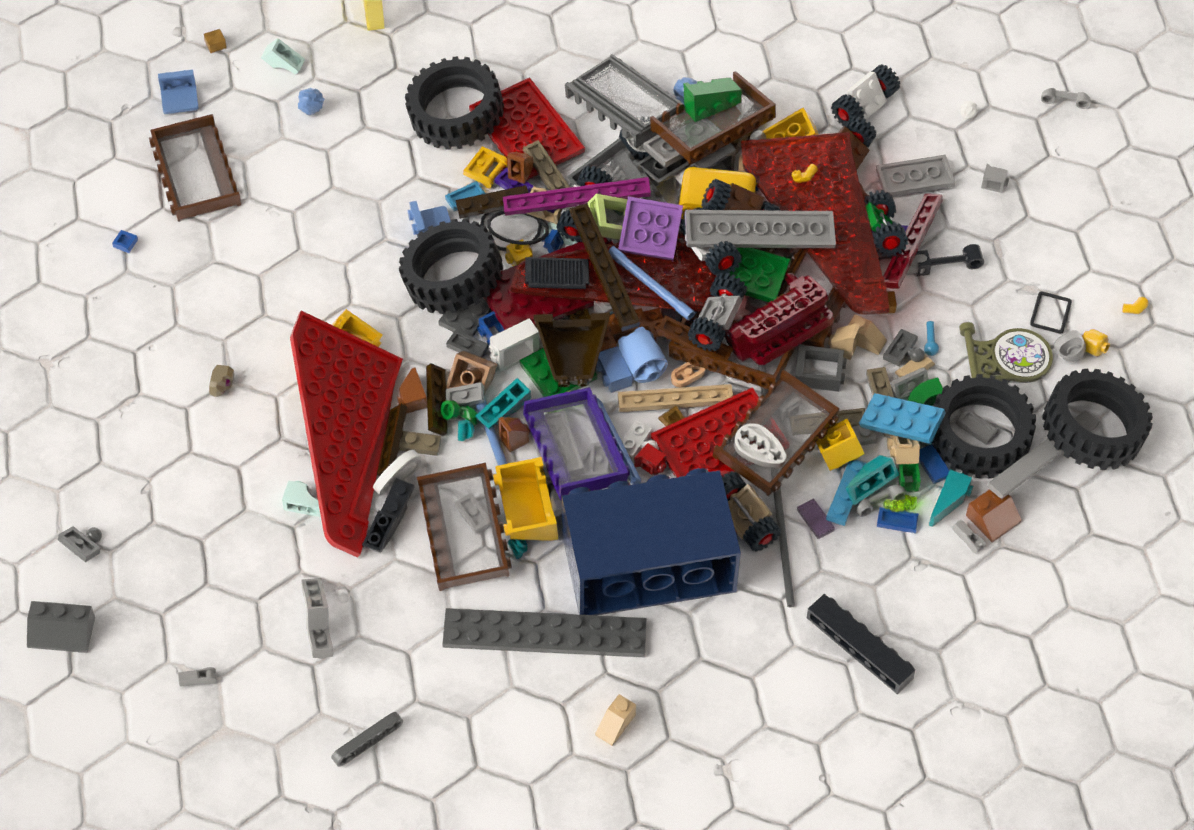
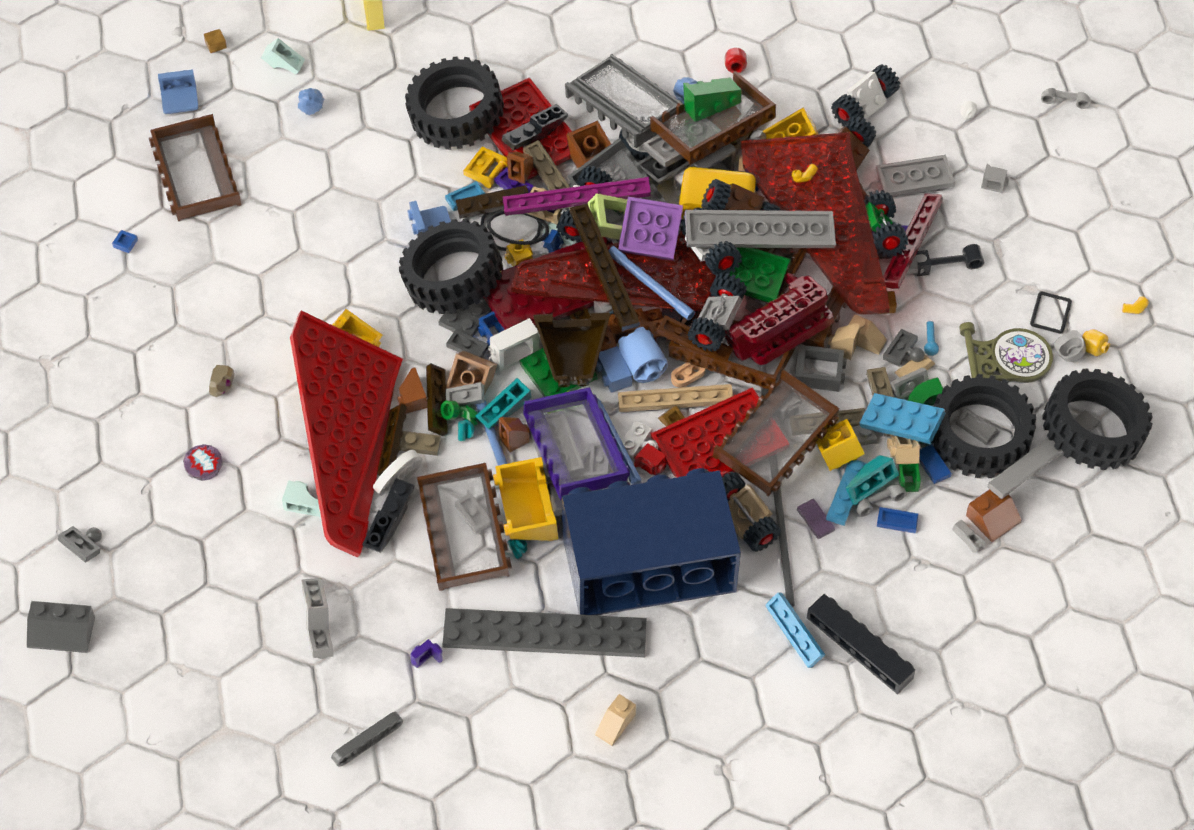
(193, 677): light grey bar -> none
(203, 462): none -> tile
(424, 652): none -> dark purple bracket
(537, 128): none -> black slope
(556, 273): black window -> none
(587, 143): none -> dark orange slope
(735, 60): none -> red head
(761, 457): white piece -> none
(794, 630): none -> plate
(908, 503): clear neon green piece -> none
(952, 495): teal slope -> none

